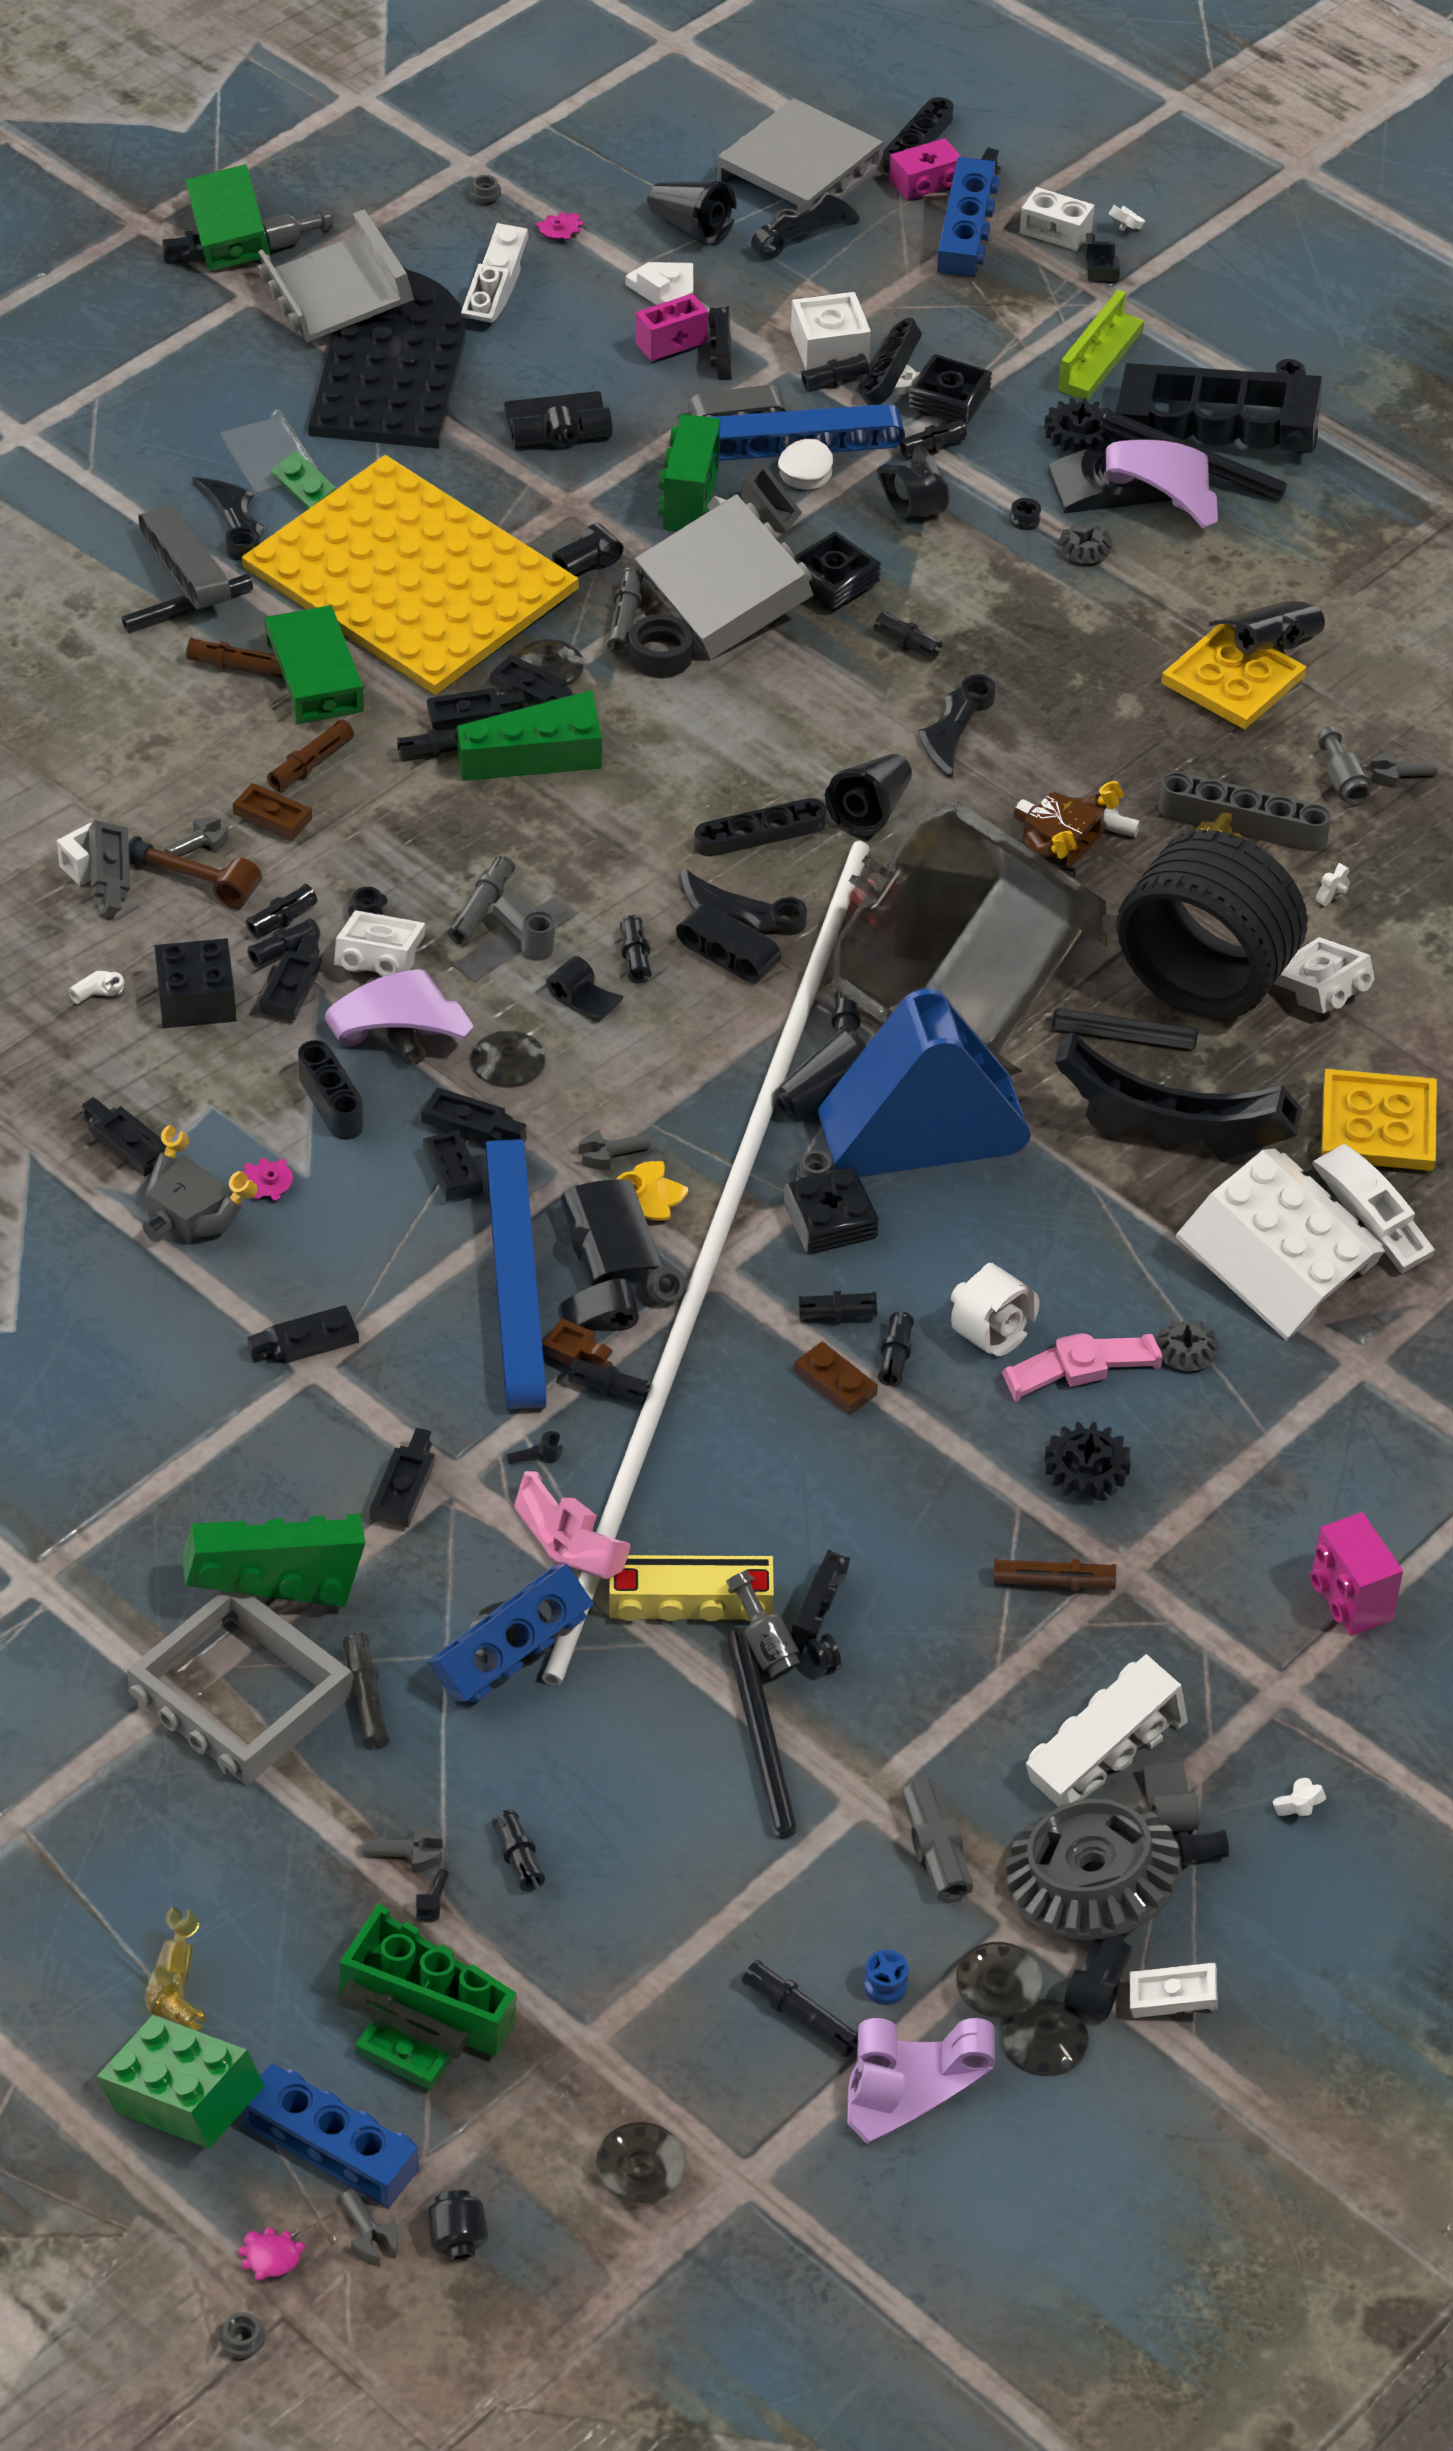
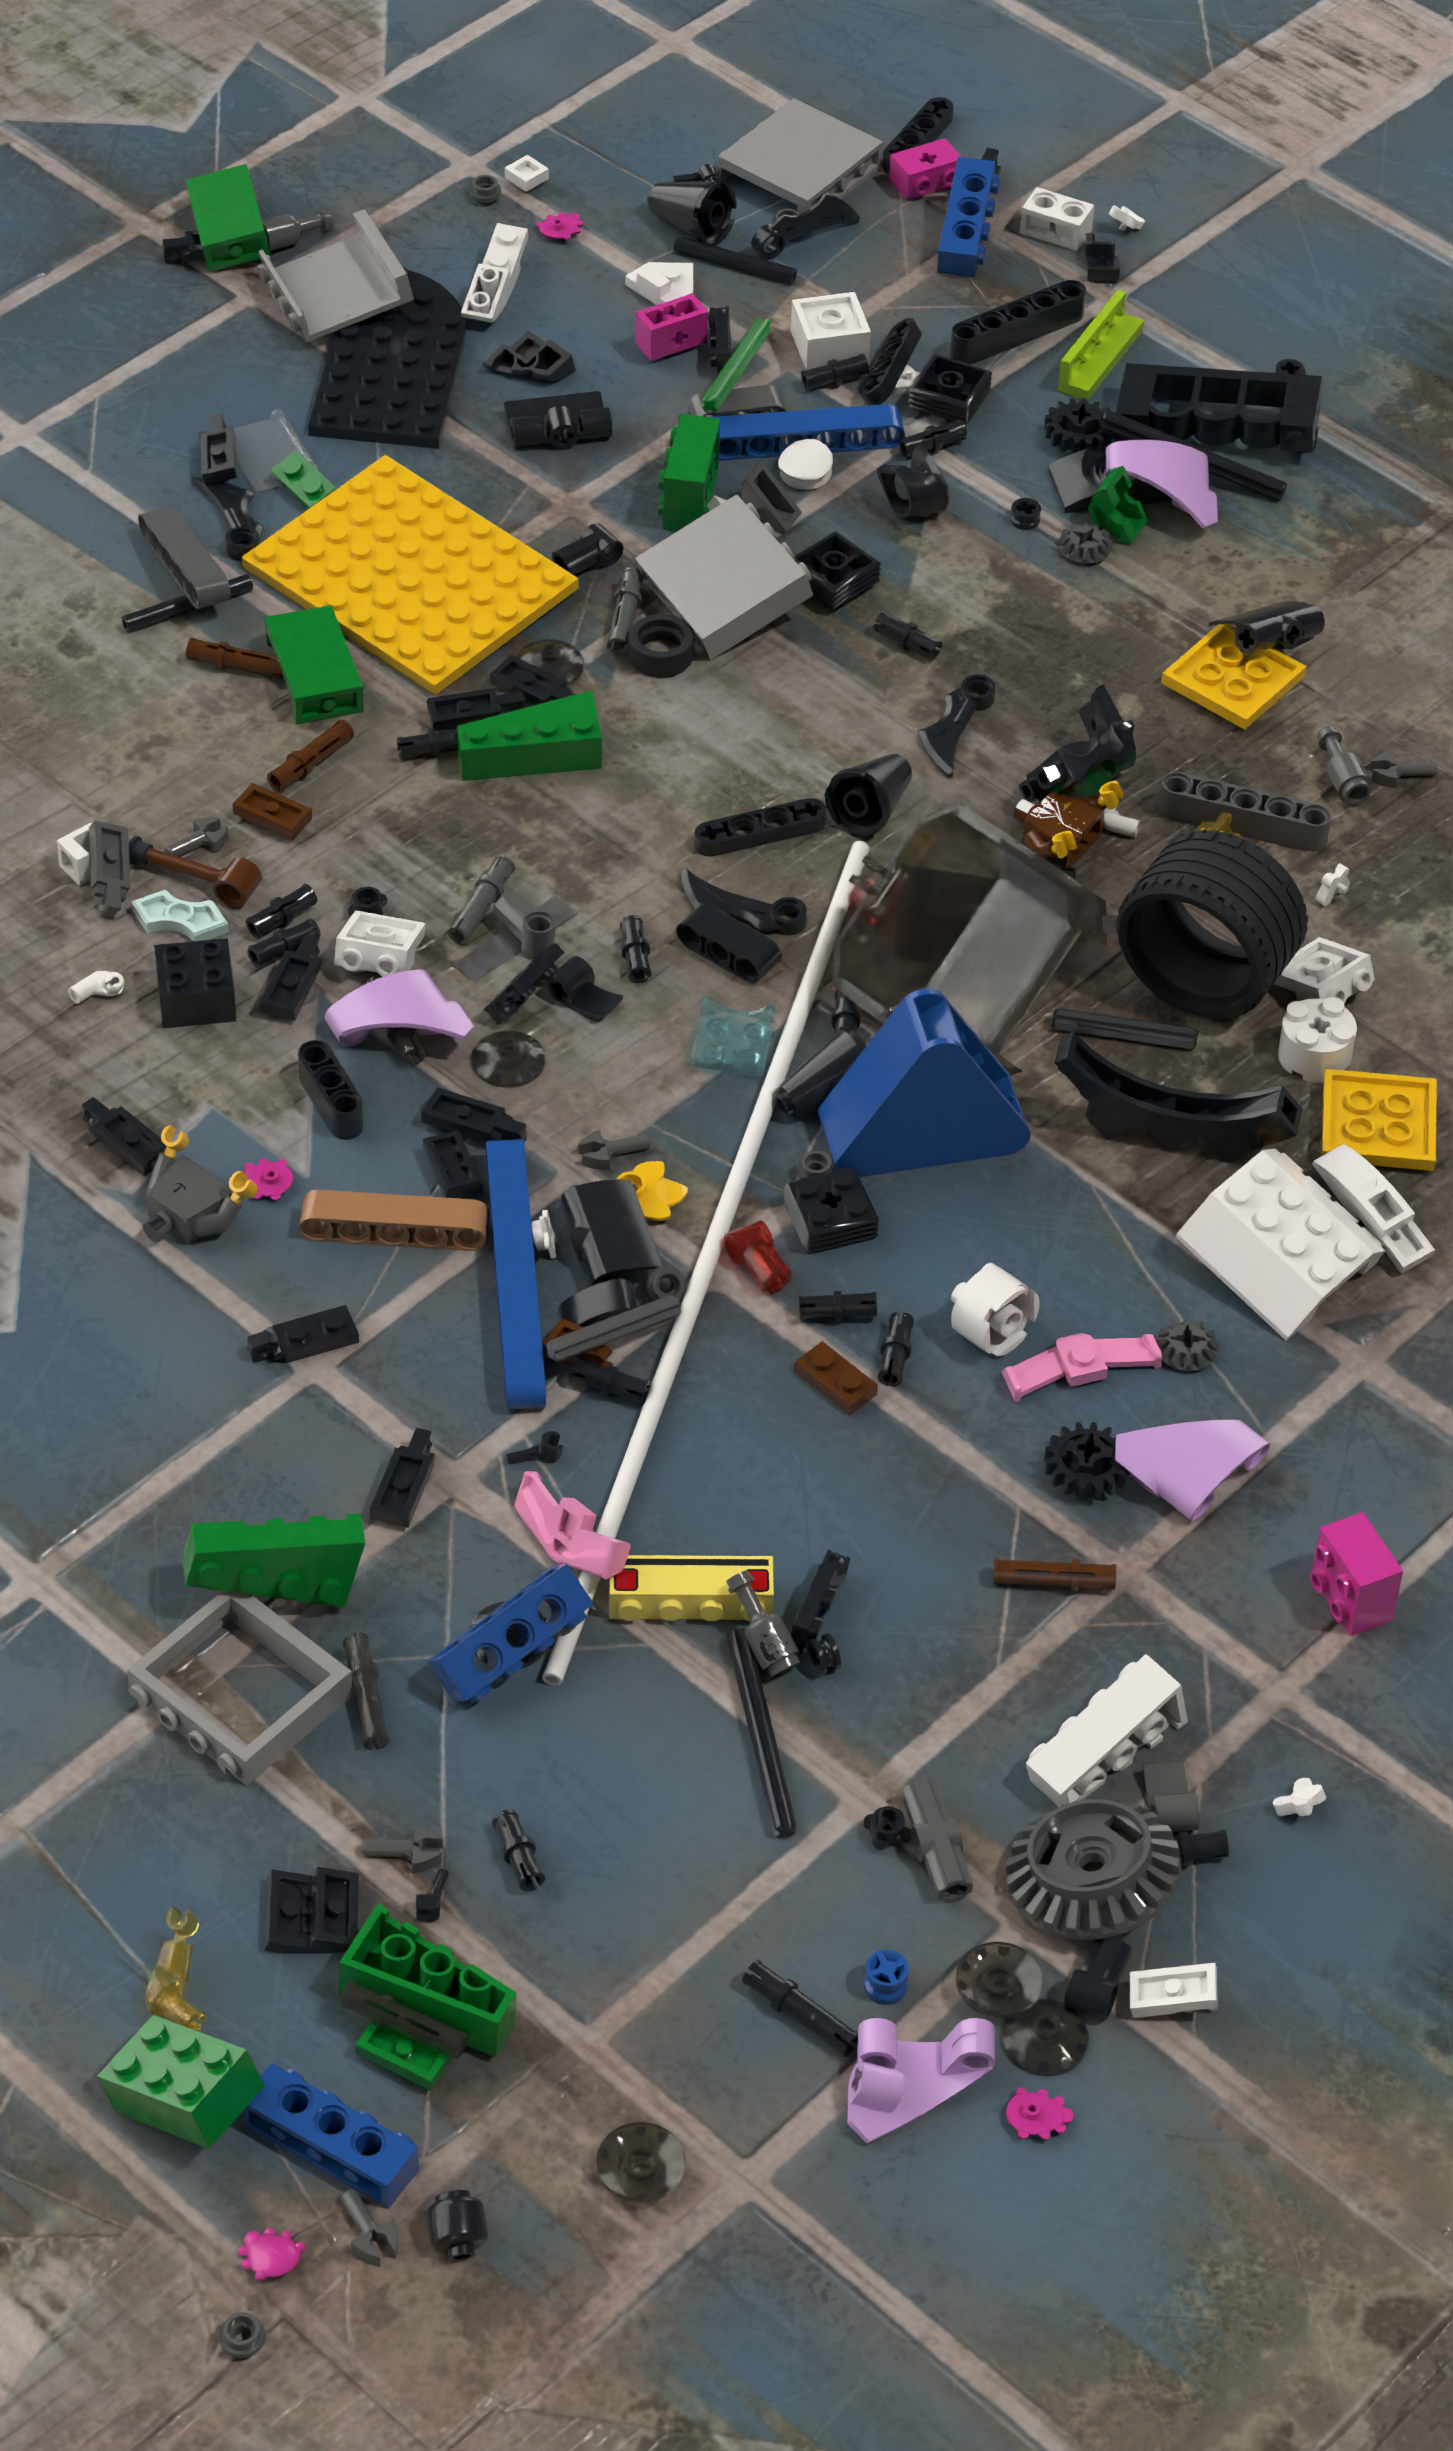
(193, 919): none -> light aqua tile
(218, 452): none -> black hinge
(311, 1911): none -> black slope
(394, 1220): none -> medium nougat beam
(522, 986): none -> black hinge
(526, 173): none -> white plate
(532, 358): none -> black slope
(543, 1234): none -> white plate
(613, 1328): none -> dark grey axle
(705, 173): none -> black hand
(733, 1038): none -> clear light blue piece
(735, 259): none -> black piece
(736, 365): none -> green axle
(756, 1251): none -> clear red piece
(887, 1818): none -> black plate
(1018, 322): none -> black beam
(1037, 2114): none -> dark pink piece
(1085, 766): none -> black hips
(1115, 509): none -> green cylinder
(1189, 1459): none -> lavender panel
(1316, 1037): none -> white brick

